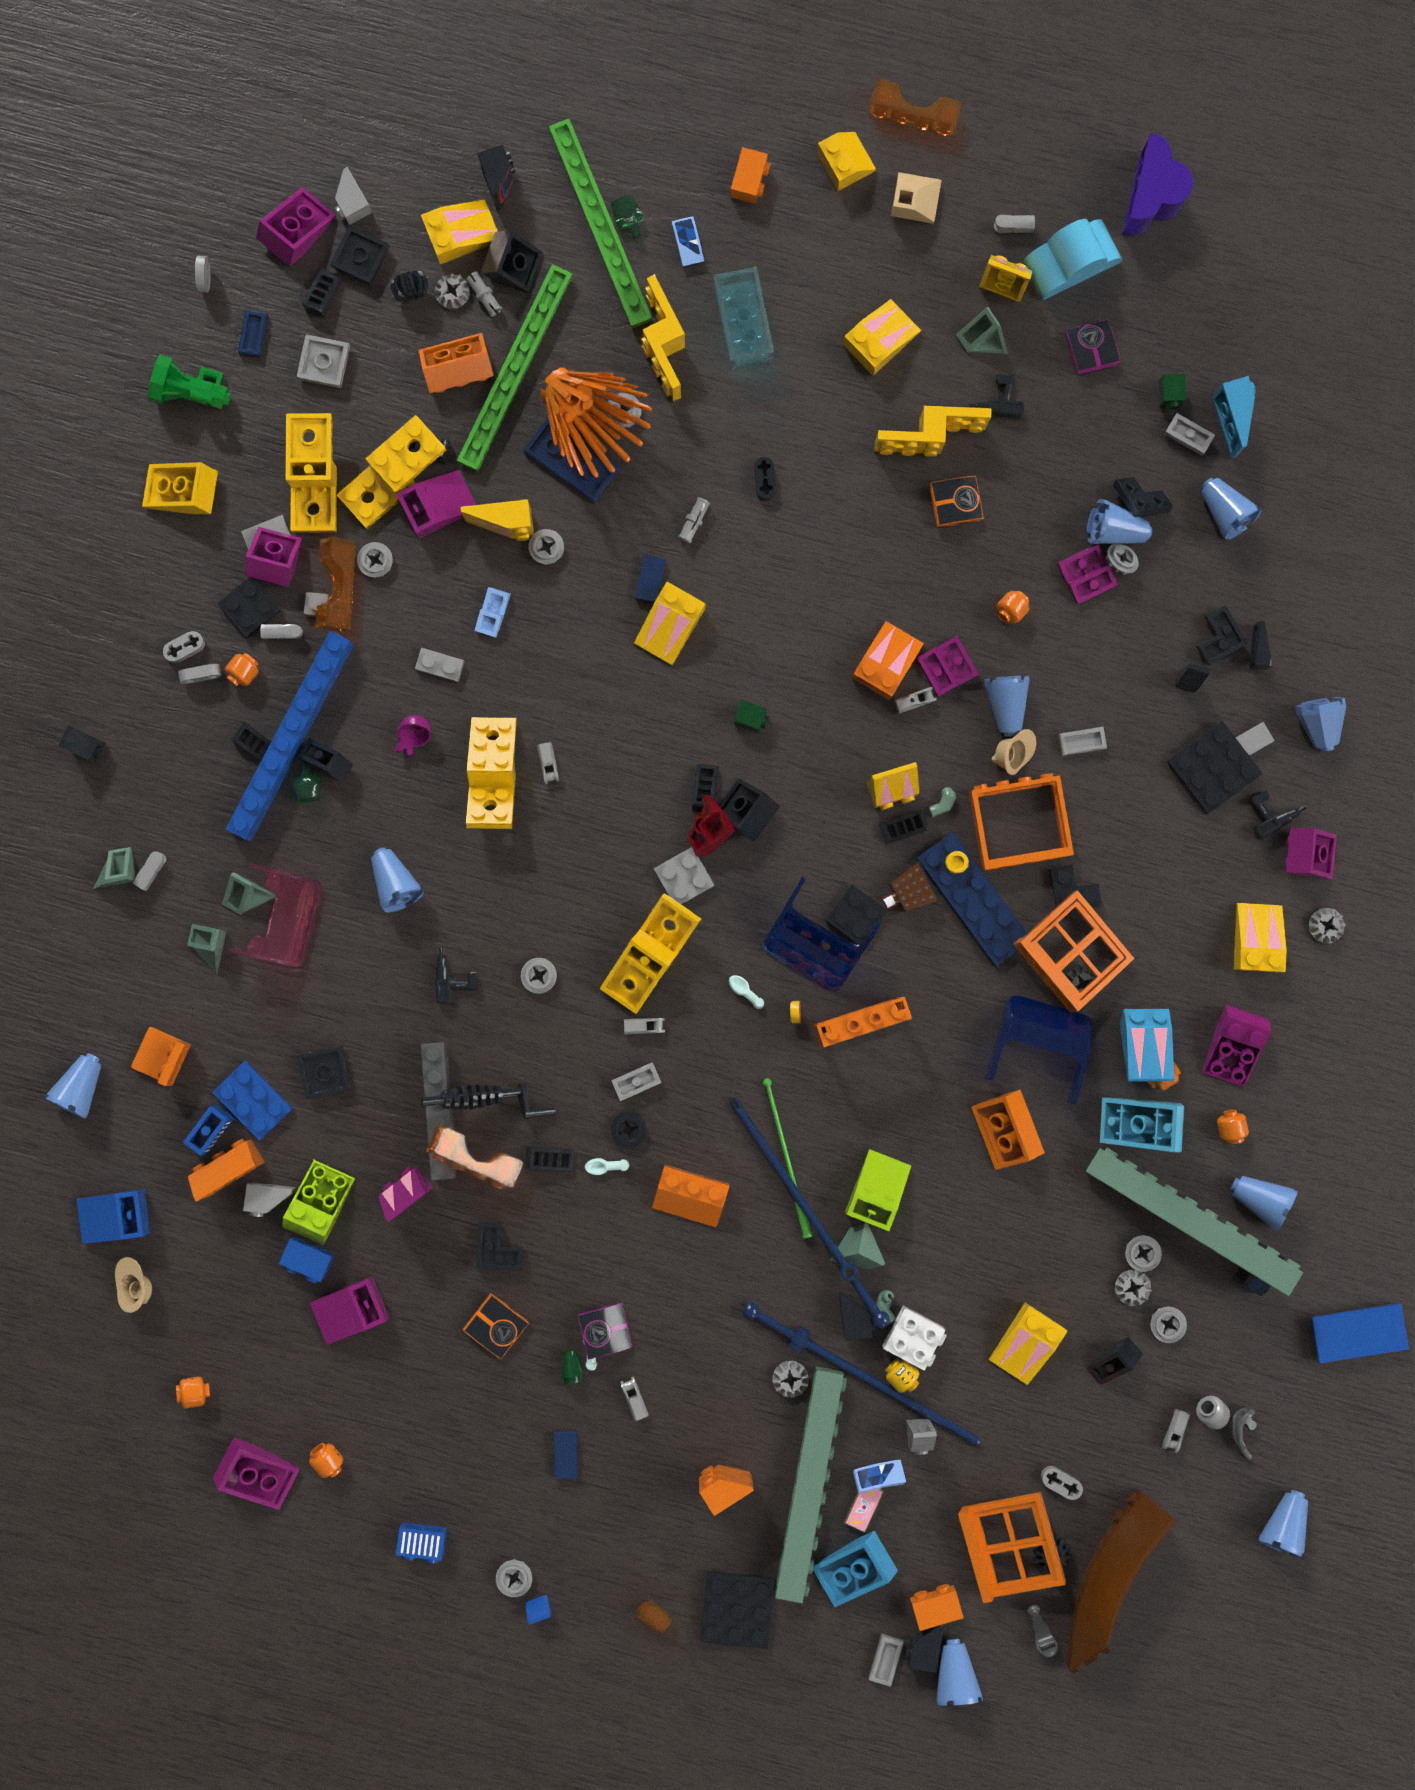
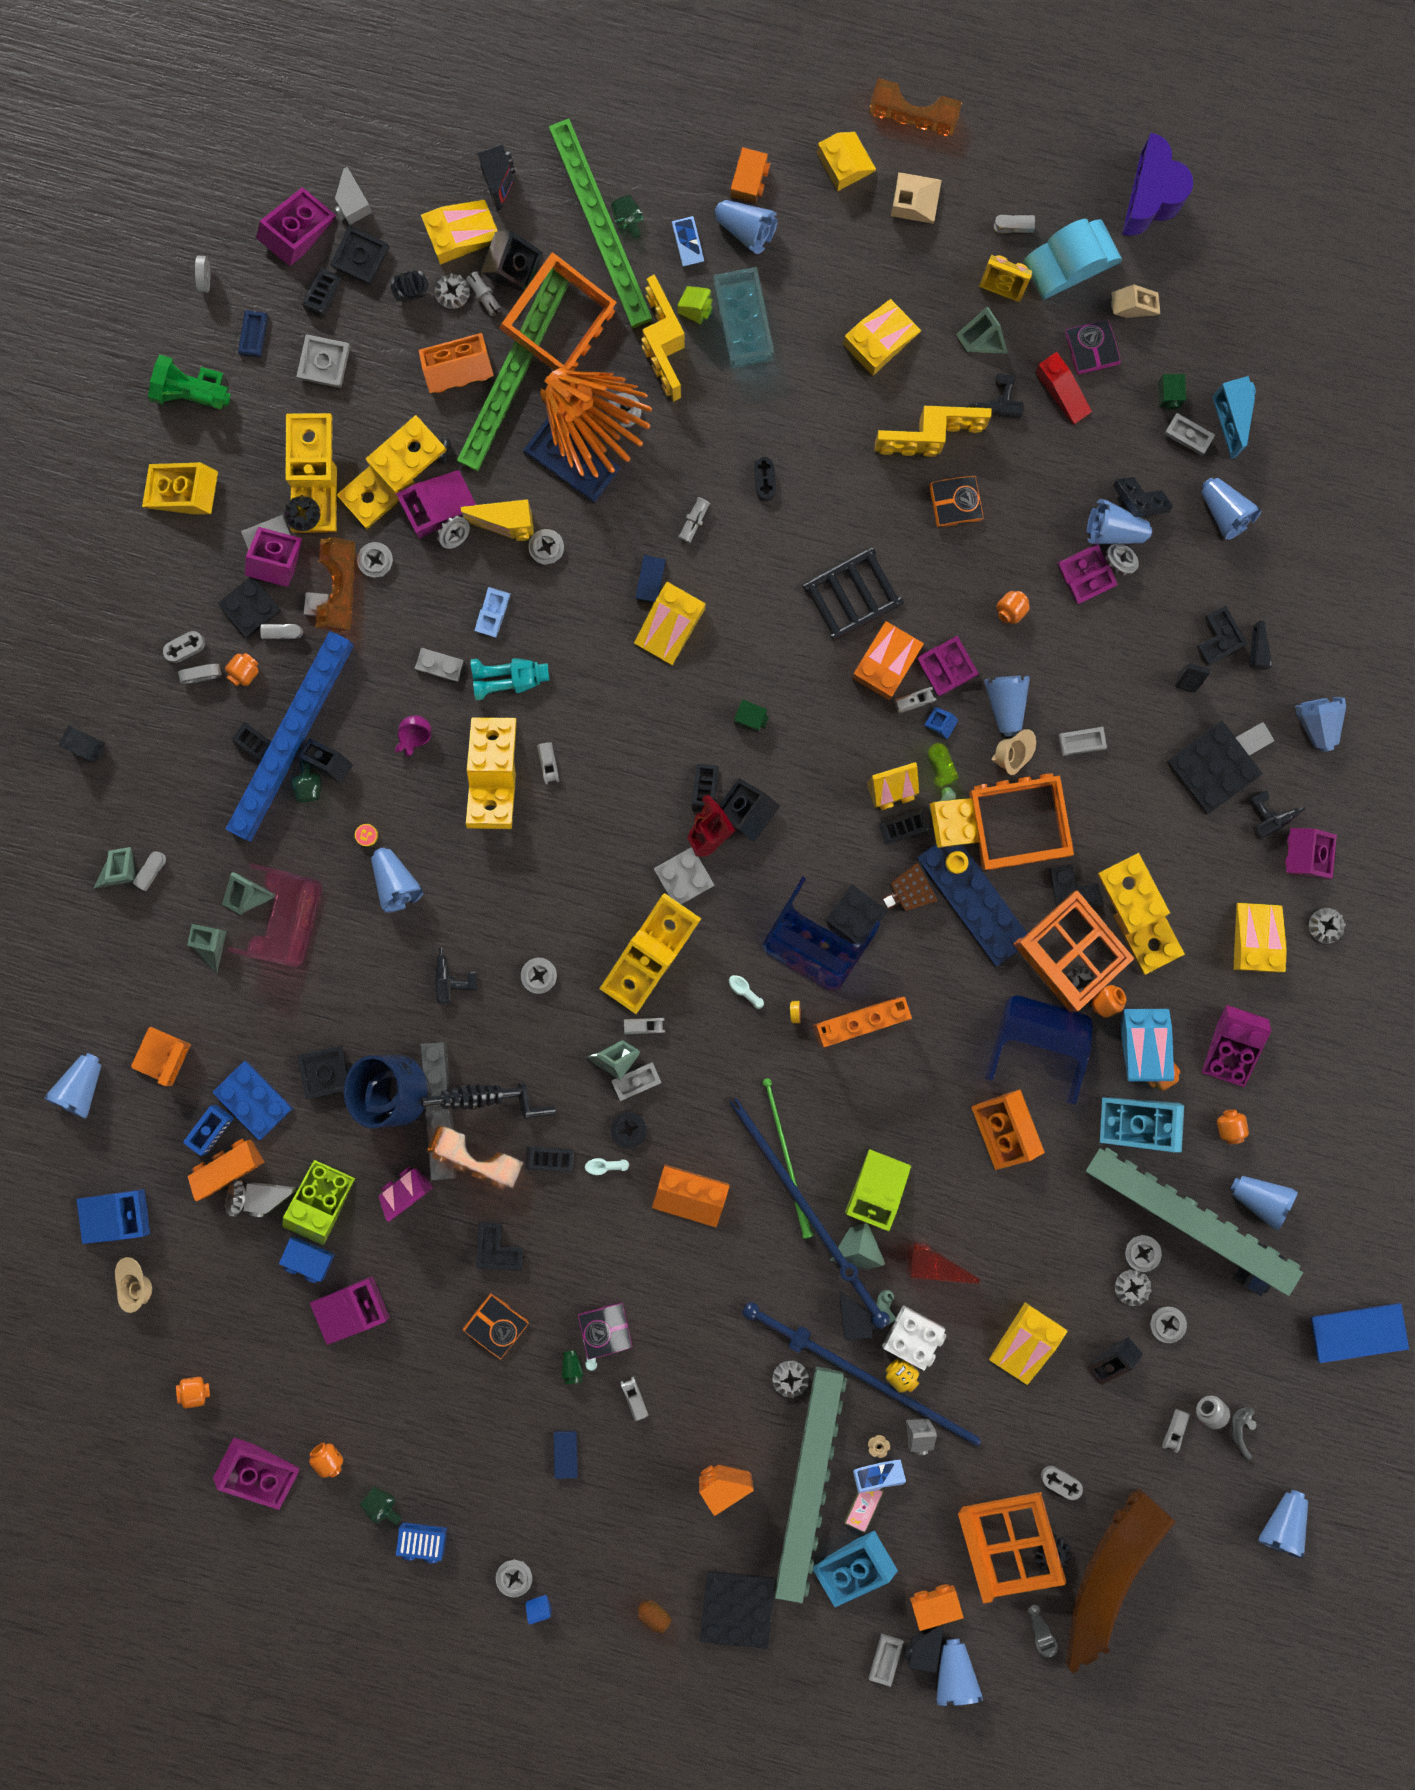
(235, 1198): none -> light grey gear
(299, 523): none -> black gear
(366, 835): none -> coral tile
(369, 1096): none -> dark blue piece
(379, 1505): none -> clear green piece
(452, 540): none -> light grey gear
(524, 676): none -> teal piece
(581, 283): none -> orange window
(616, 1058): none -> sand green slope
(695, 304): none -> lime slope
(747, 223): none -> medium blue cone
(856, 622): none -> black bar
(878, 1440): none -> tan plate
(929, 1264): none -> clear red slope
(941, 722): none -> blue slope
(942, 762): none -> clear neon green leg
(954, 822): none -> yellow plate
(1063, 388): none -> red slope
(1109, 1001): none -> orange head
(1135, 302): none -> tan slope
(1141, 913): none -> yellow bracket

